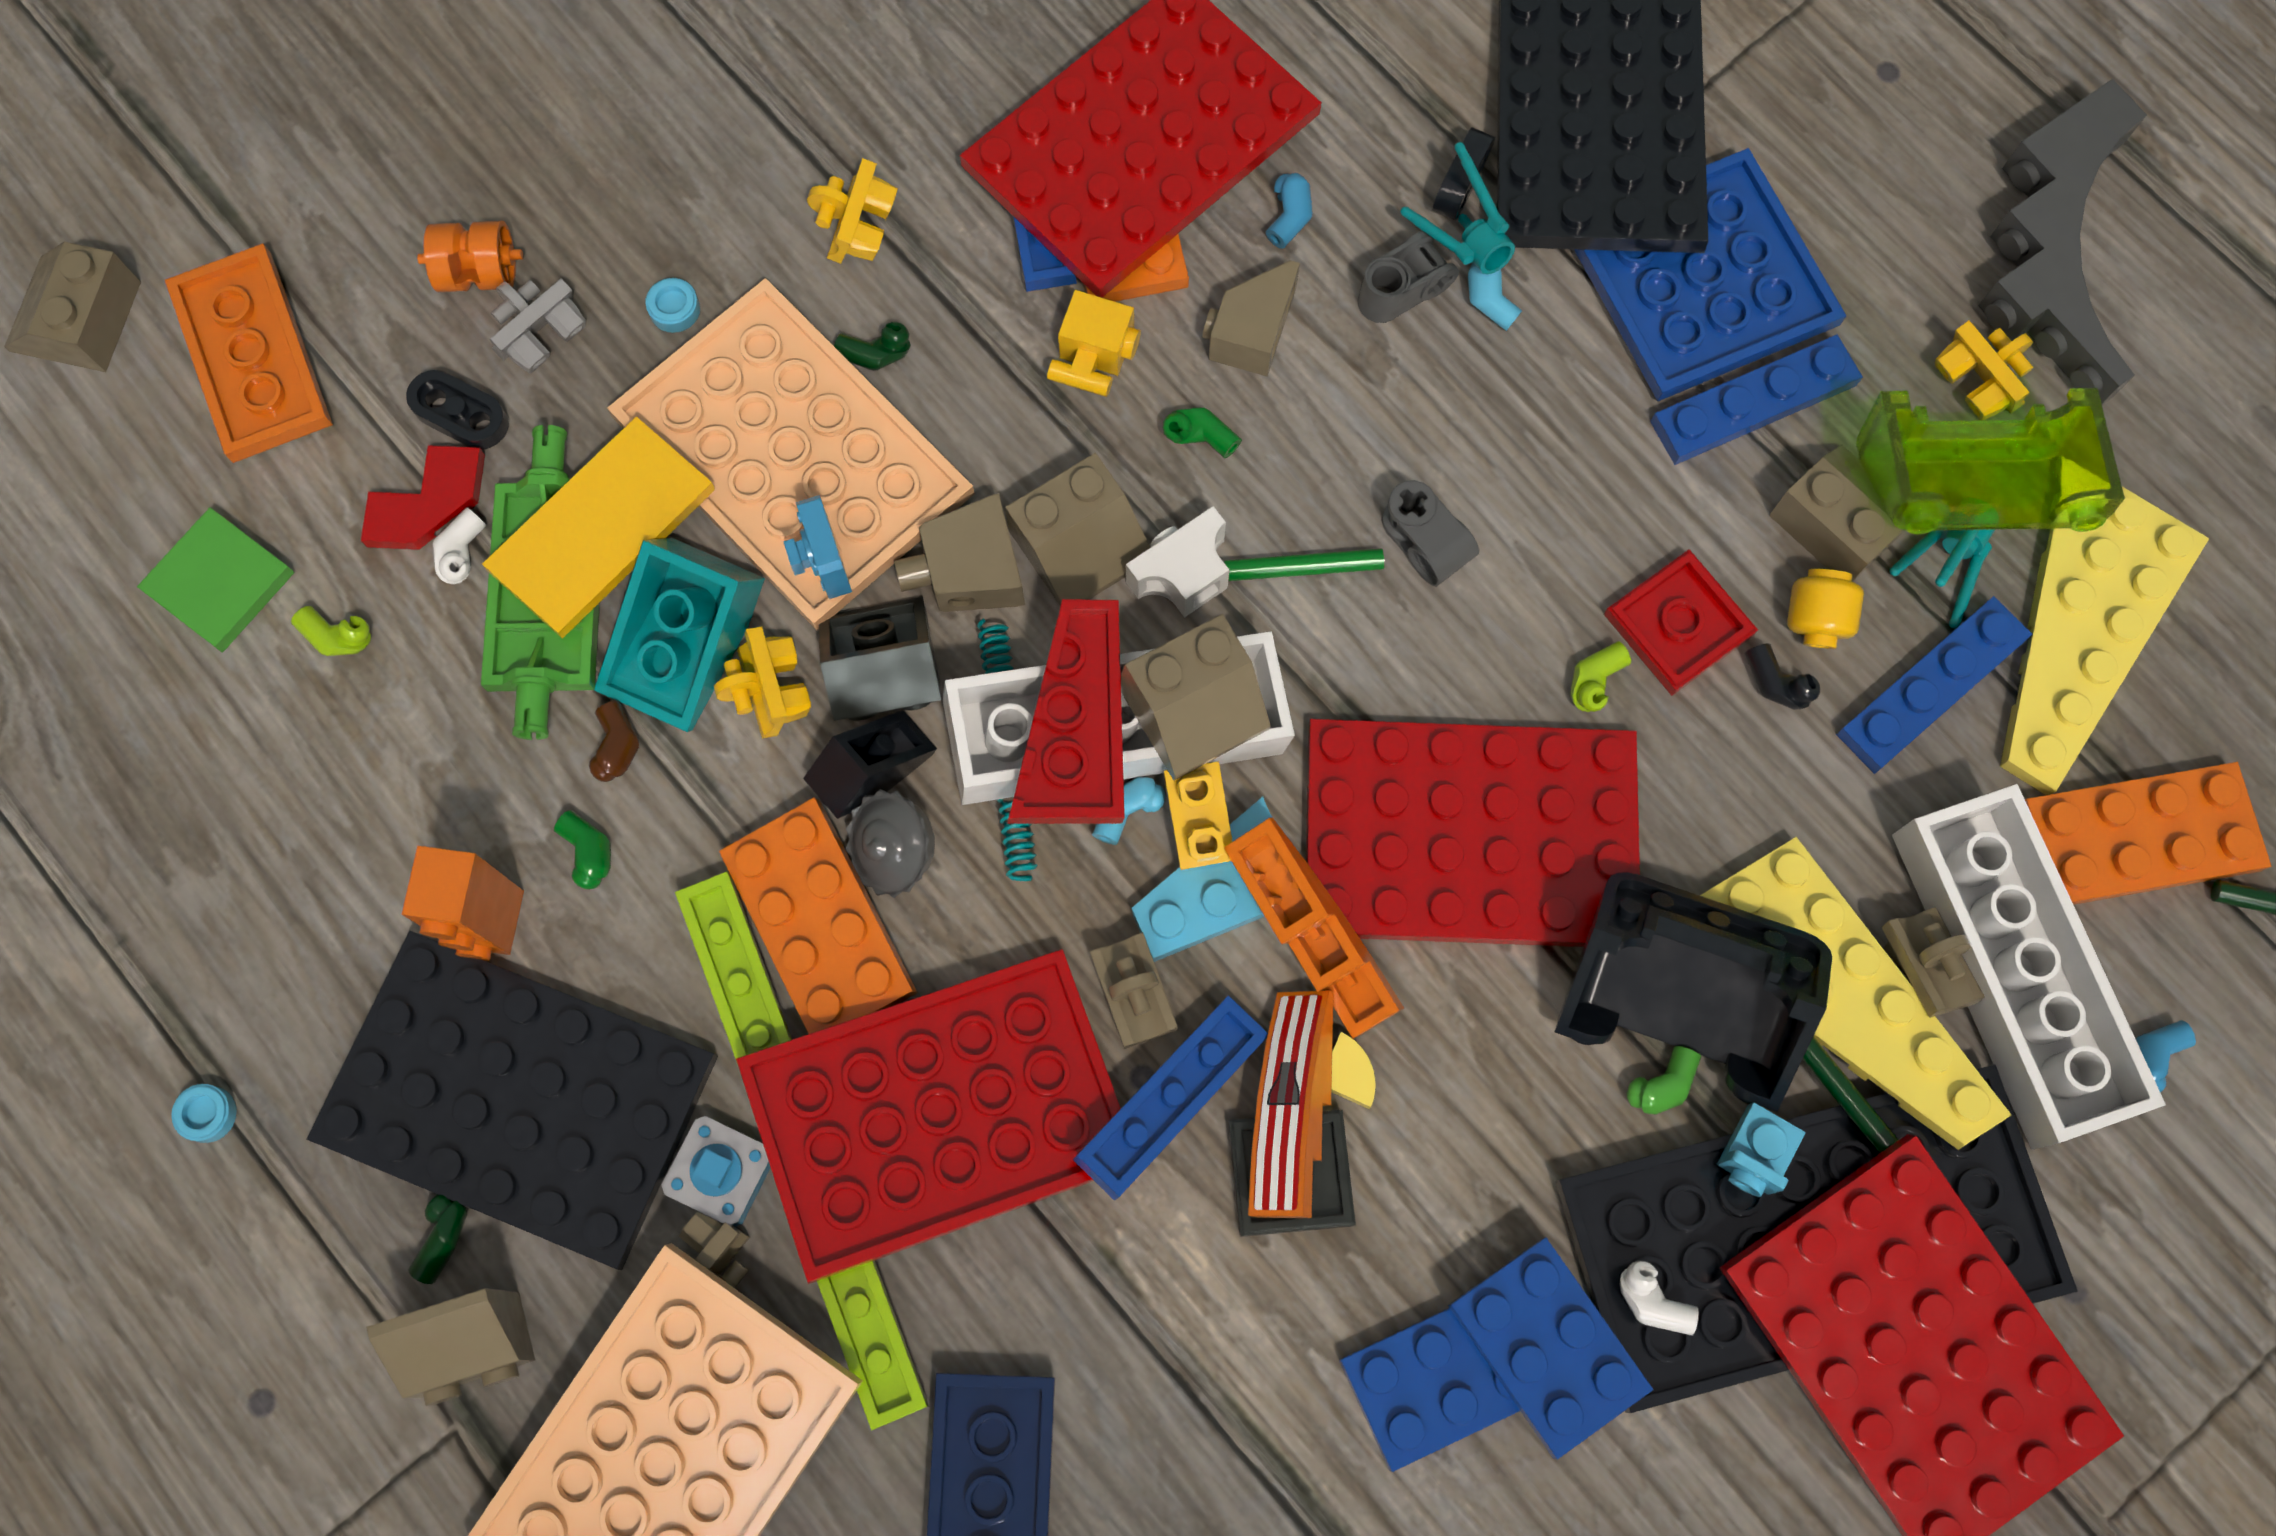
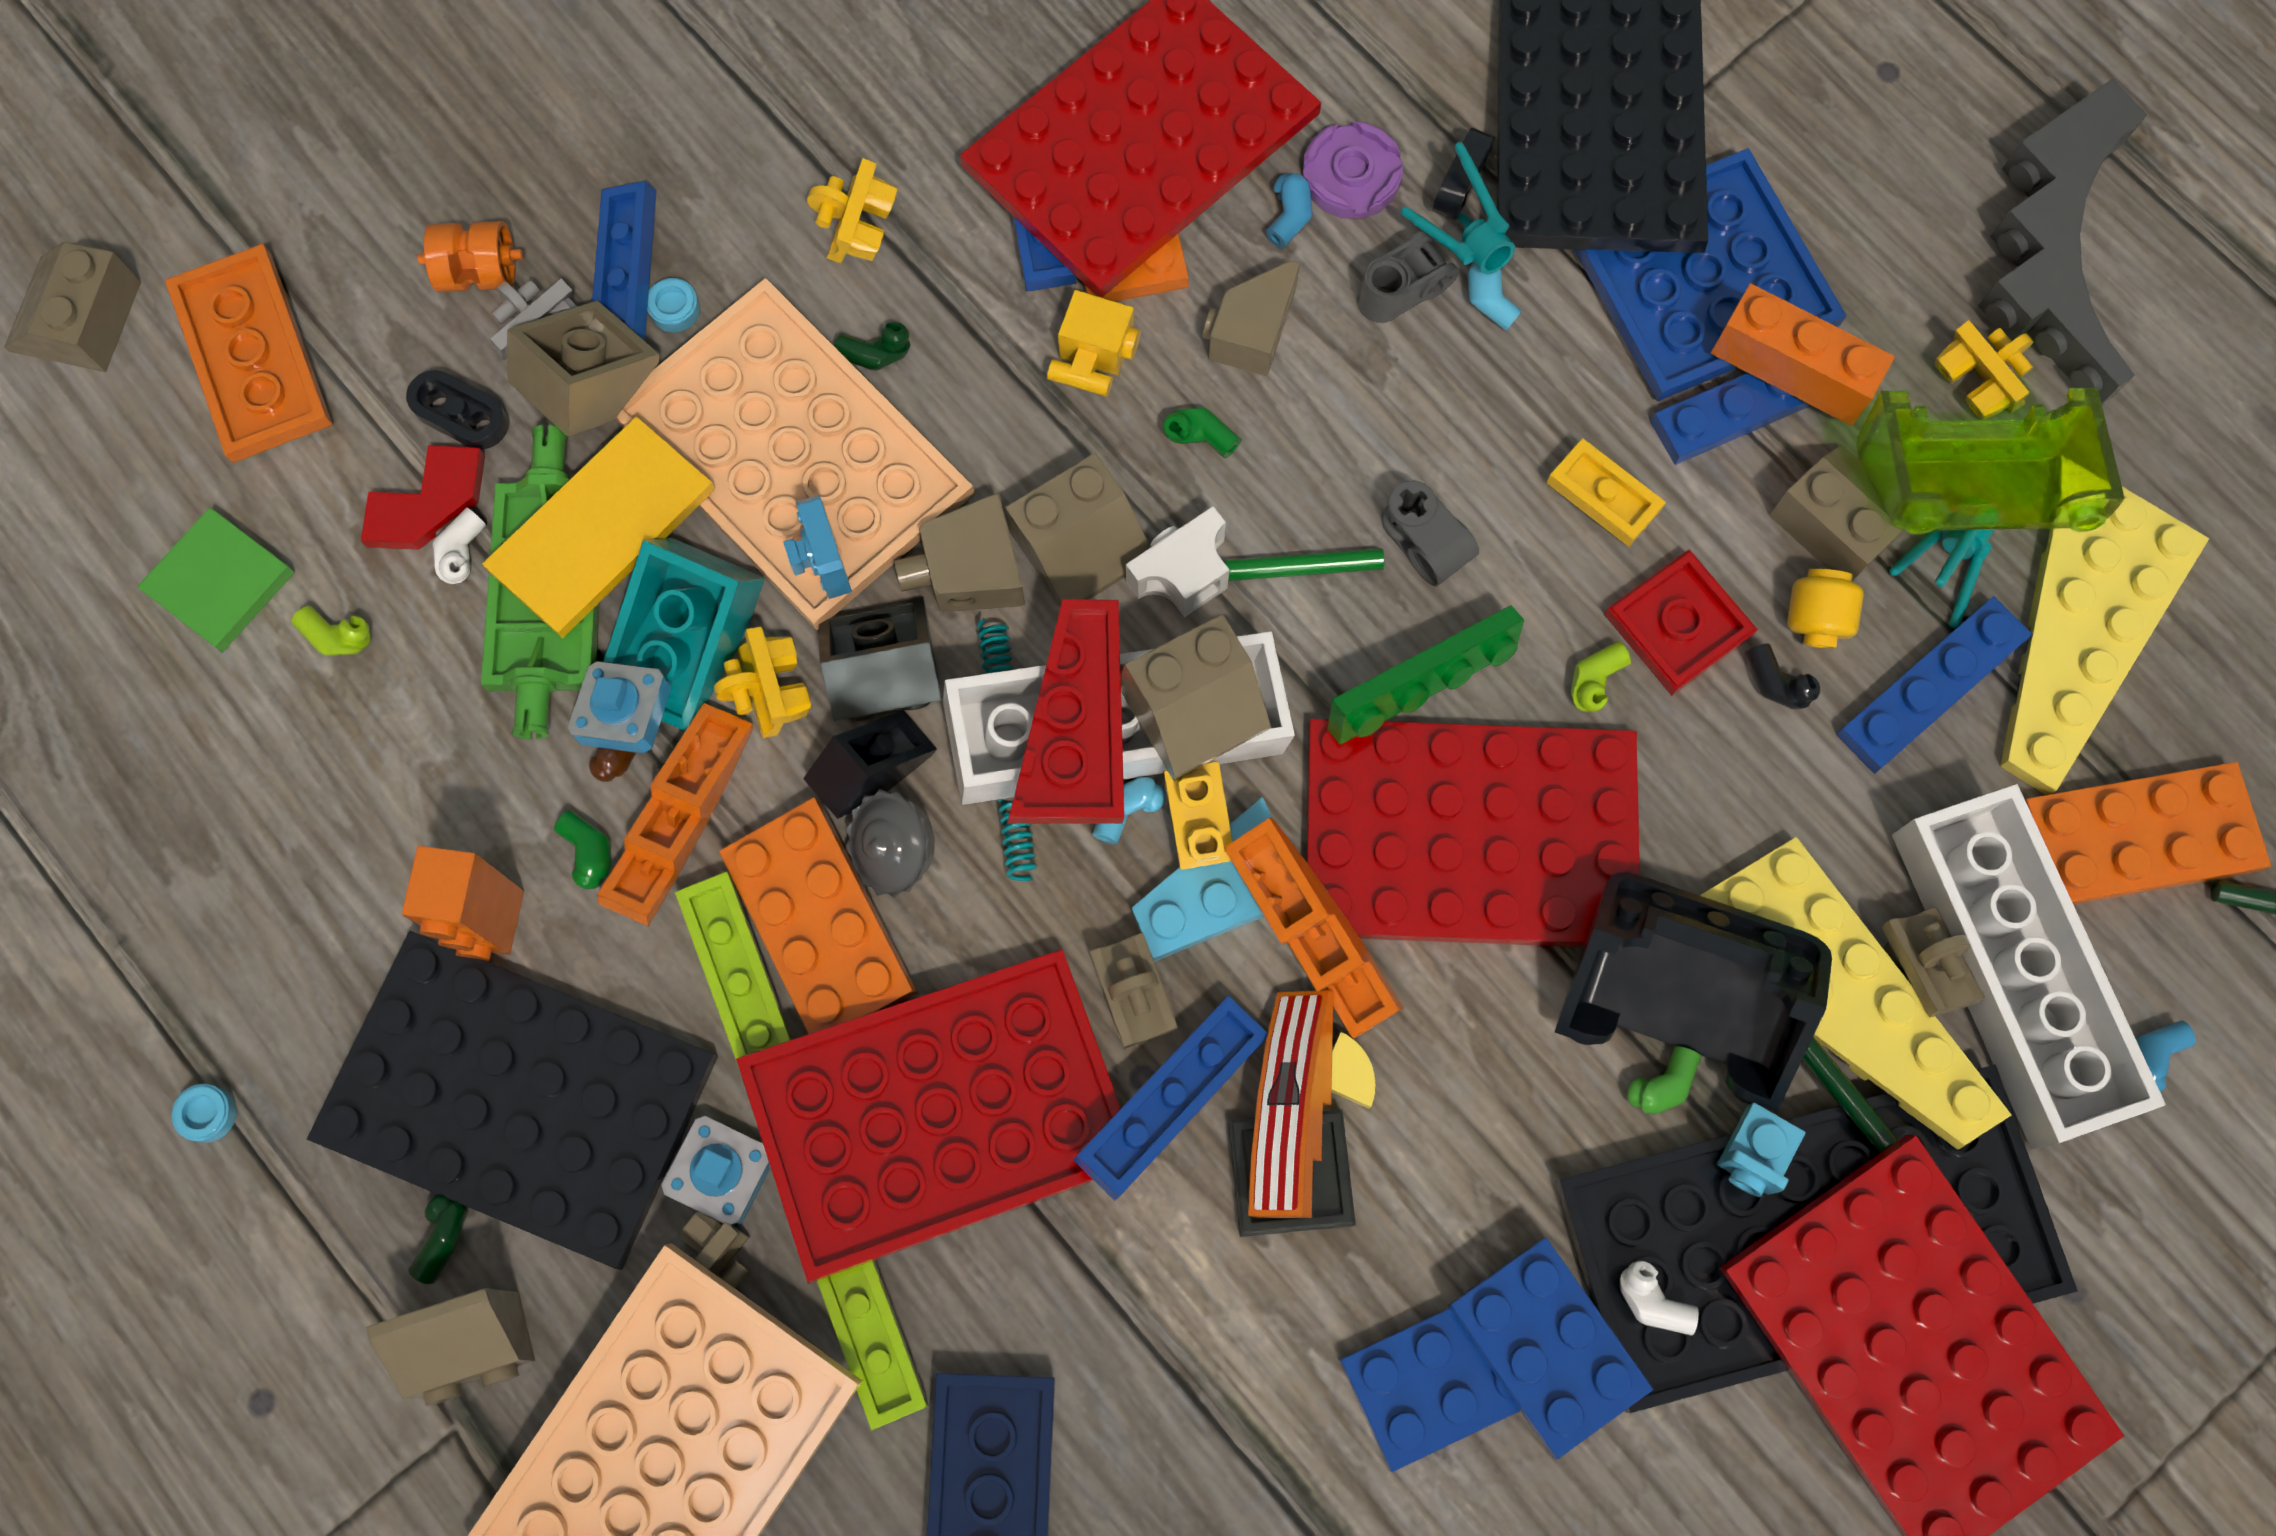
(578, 366): none -> dark tan slope
(619, 707): none -> piece
(625, 252): none -> blue plate
(675, 814): none -> orange slope
(1353, 170): none -> medium lavender tile
(1416, 679): none -> green plate
(1606, 492): none -> yellow plate
(1802, 355): none -> orange brick

